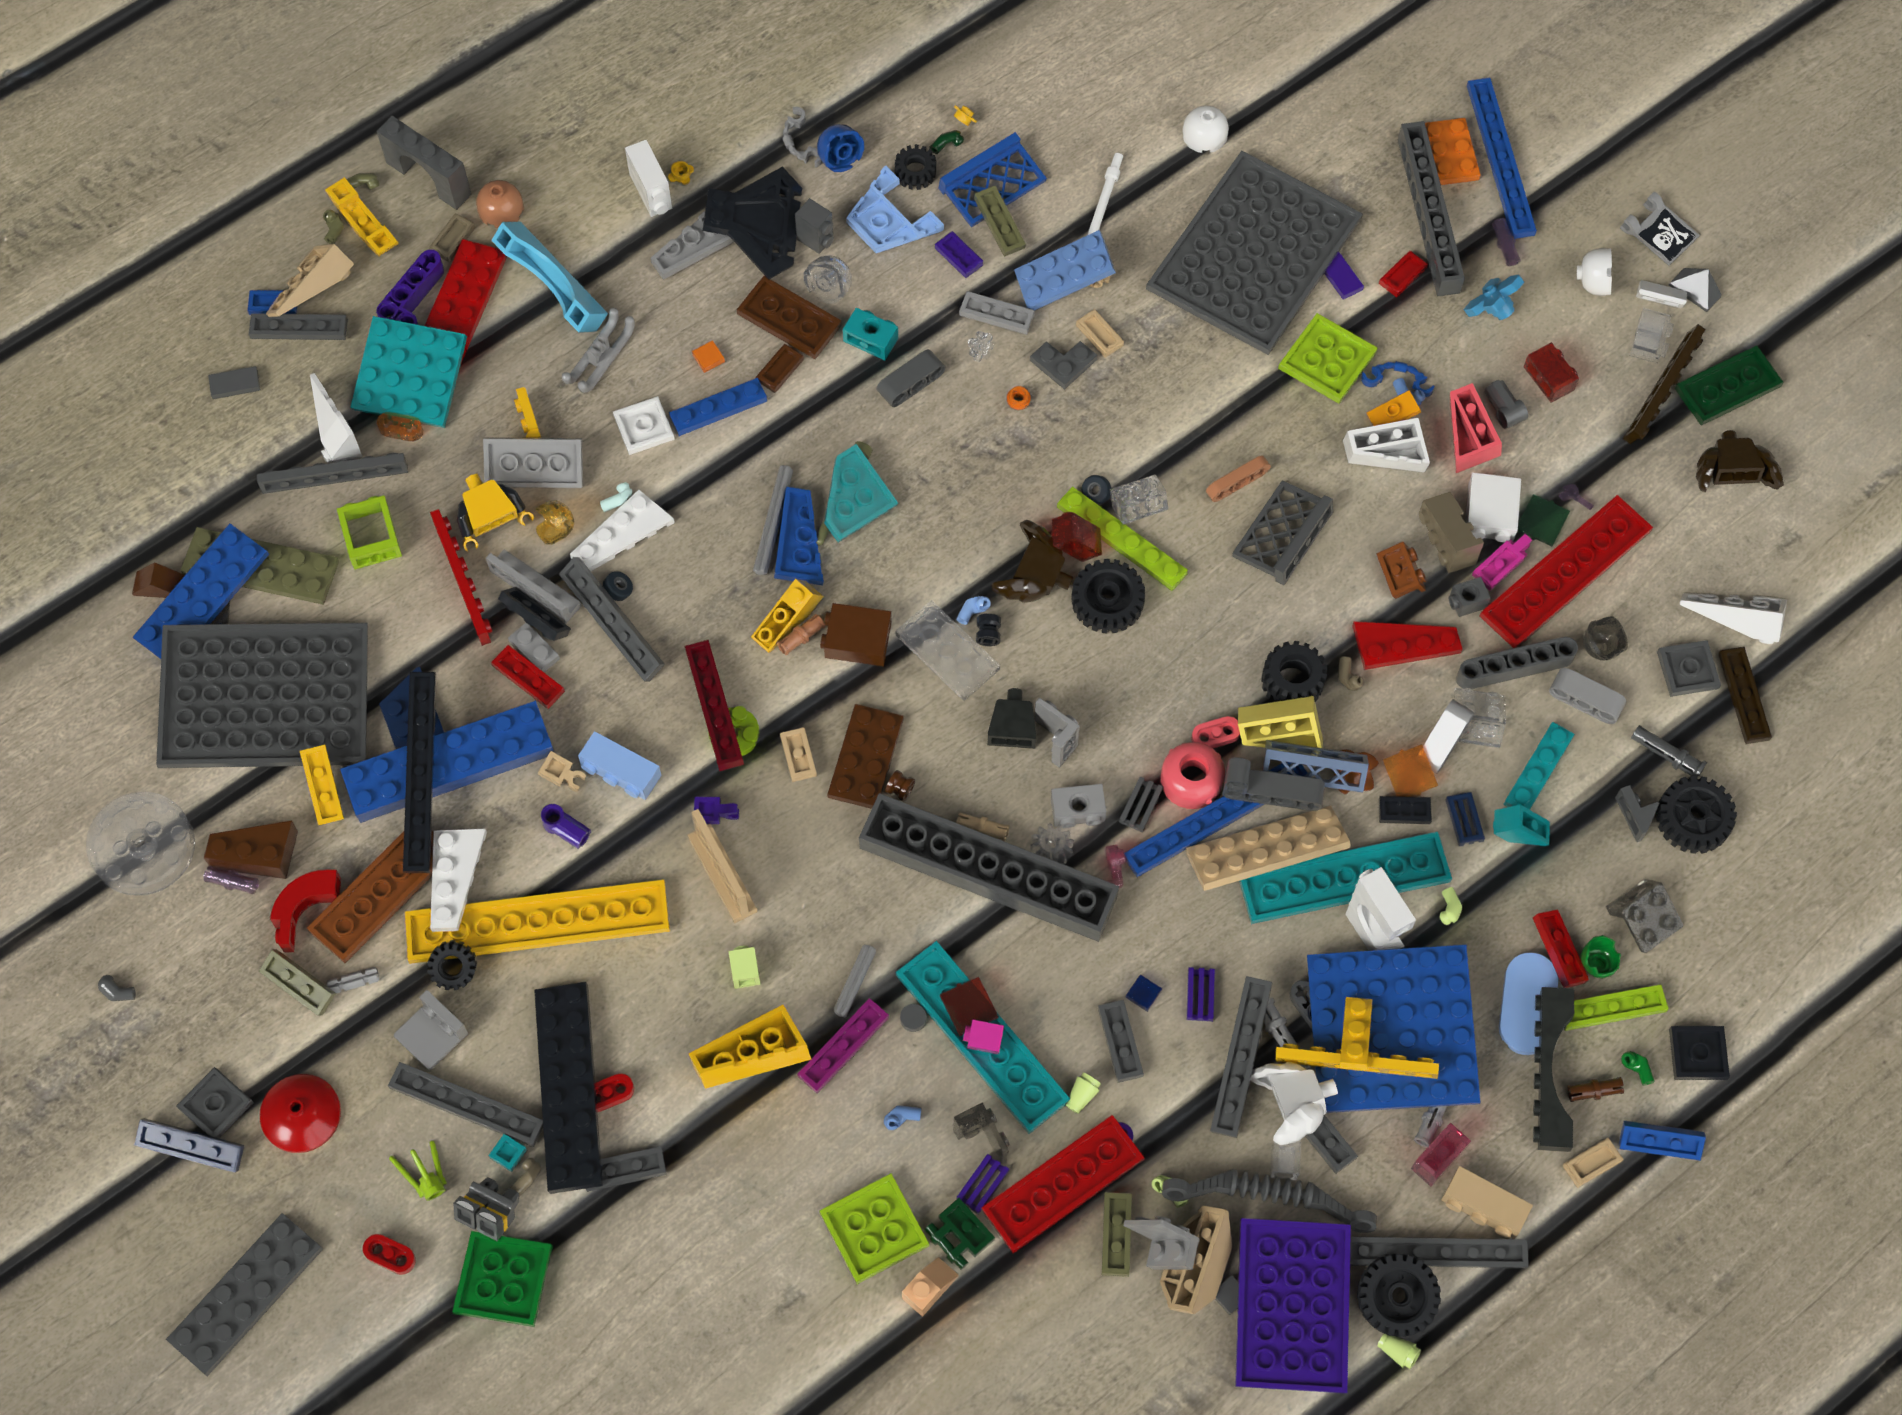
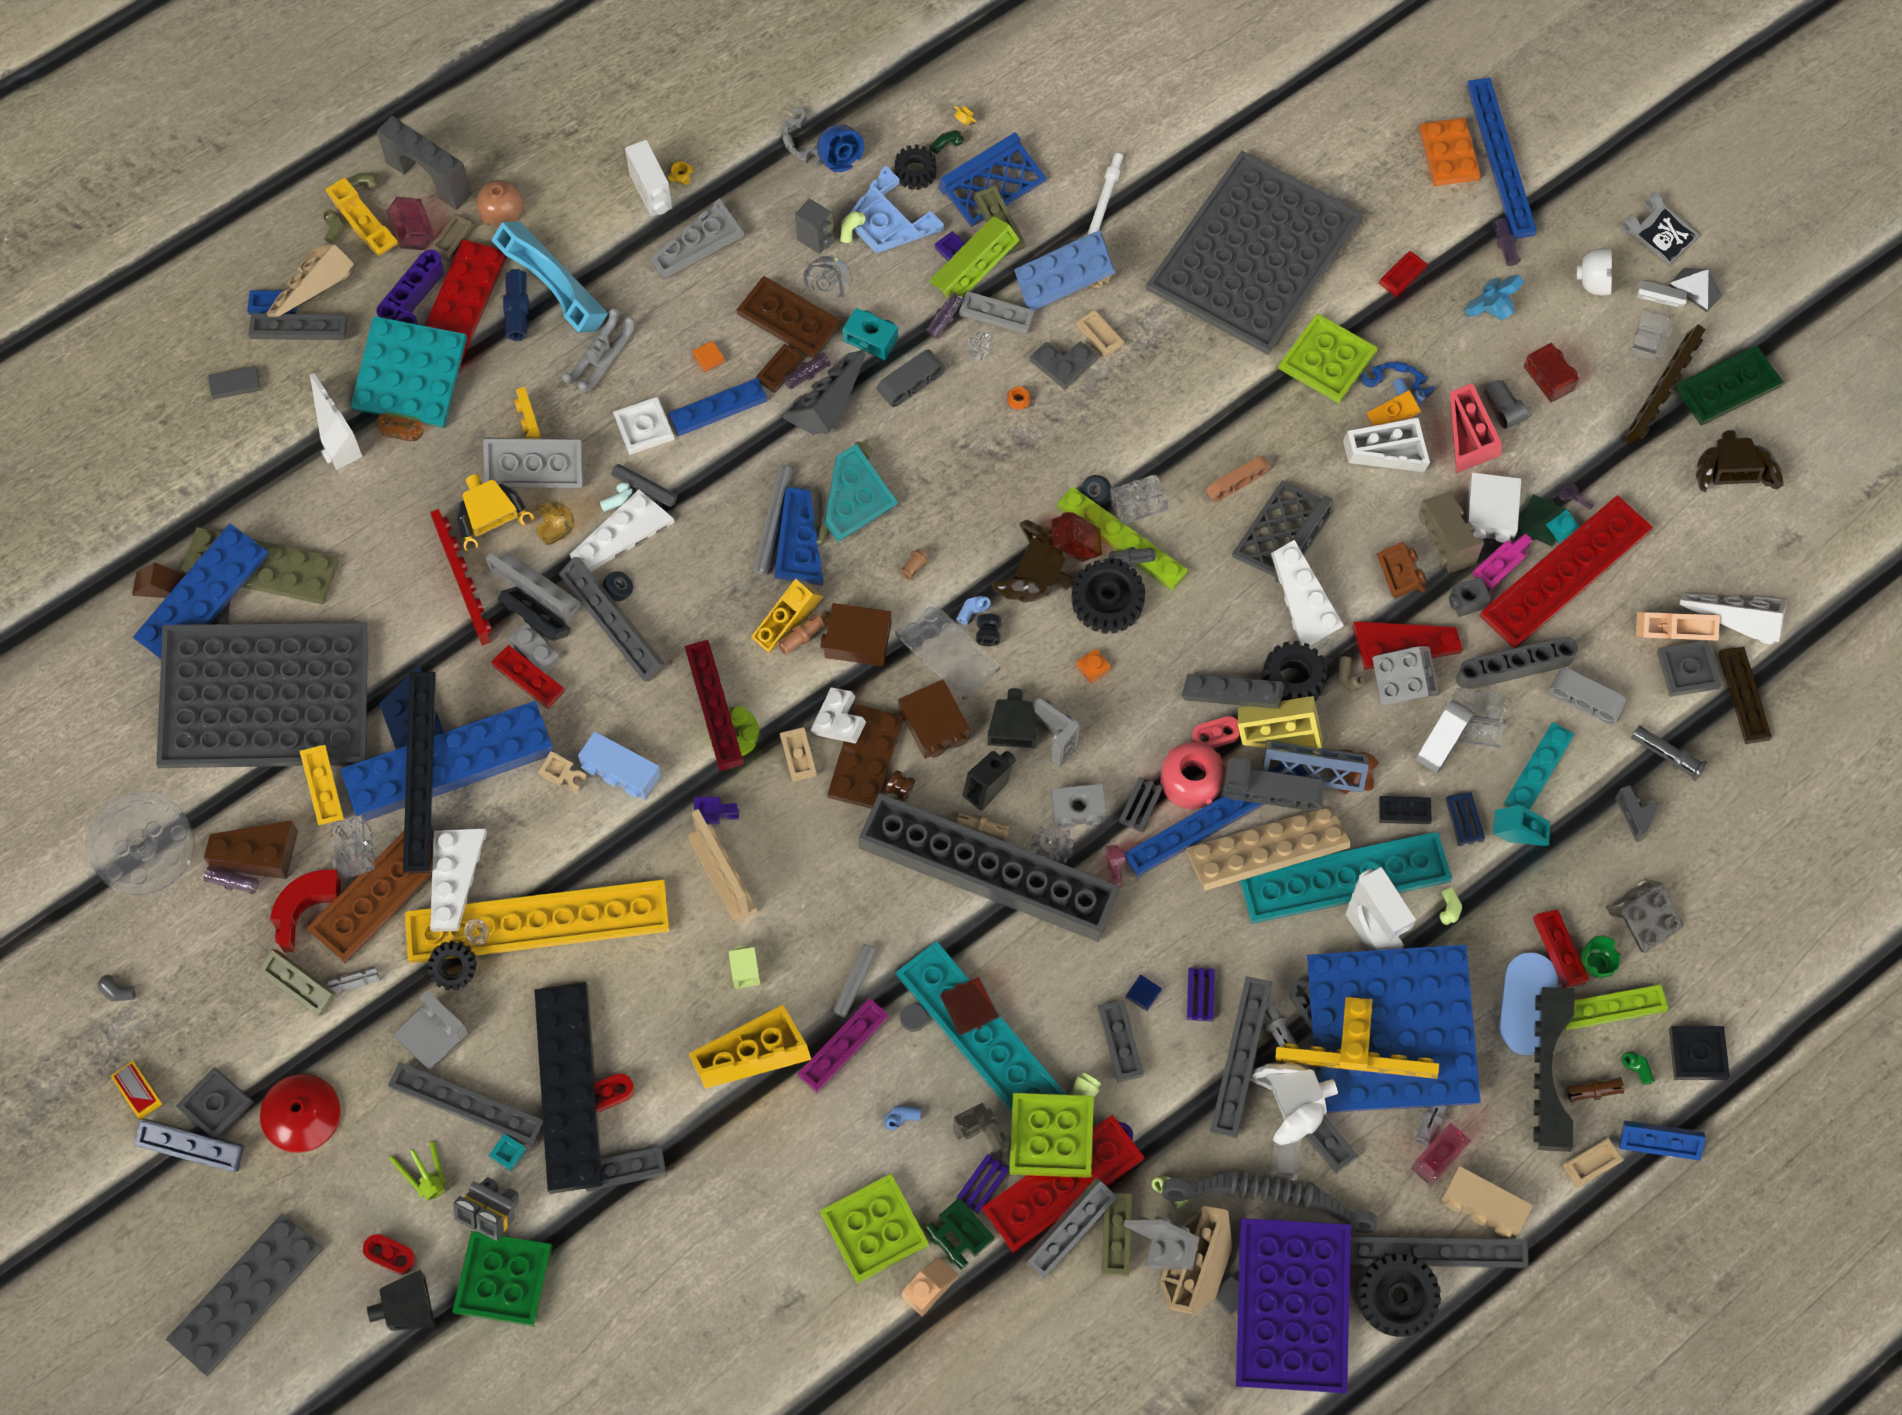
(136, 1090): none -> slope
(332, 473): dark grey plate -> none
(352, 847): none -> clear brick
(374, 552): lime window -> none
(404, 1304): none -> pearl dark grey torso
(410, 223): none -> clear pink brick
(483, 935): none -> clear bush
(516, 305): none -> dark blue piece
(526, 1180): dark tan arm -> none
(566, 827): dark purple piece -> none
(644, 485): none -> dark grey axle
(758, 219): black plate -> none
(806, 371): none -> clear purple pin
(828, 399): none -> dark grey wedge
(834, 719): none -> white plate
(849, 223): none -> yellowish green arm
(915, 562): none -> medium nougat pin
(934, 719): none -> reddish brown brick
(944, 315): none -> clear purple pin
(975, 258): none -> lime panel
(983, 1036): dark pink brick -> none
(988, 778): none -> pearl dark grey torso
(1051, 1135): none -> lime plate
(1070, 1227): none -> dark grey plate
(1093, 665): none -> orange plate
(1132, 556): none -> dark grey axle
(1205, 129): white cylinder -> none
(1233, 691): none -> dark grey plate
(1308, 604): none -> white wing
(1343, 277): dark purple tile -> none
(1400, 1350): yellowish green cone -> none
(1405, 675): none -> light grey bracket
(1410, 772): clear orange piece -> none
(1430, 209): dark grey brick -> none
(1562, 526): none -> teal plate
(1605, 639): clear smoke helmet -> none
(1677, 626): none -> light nougat slope
(1704, 798): black wheel -> none

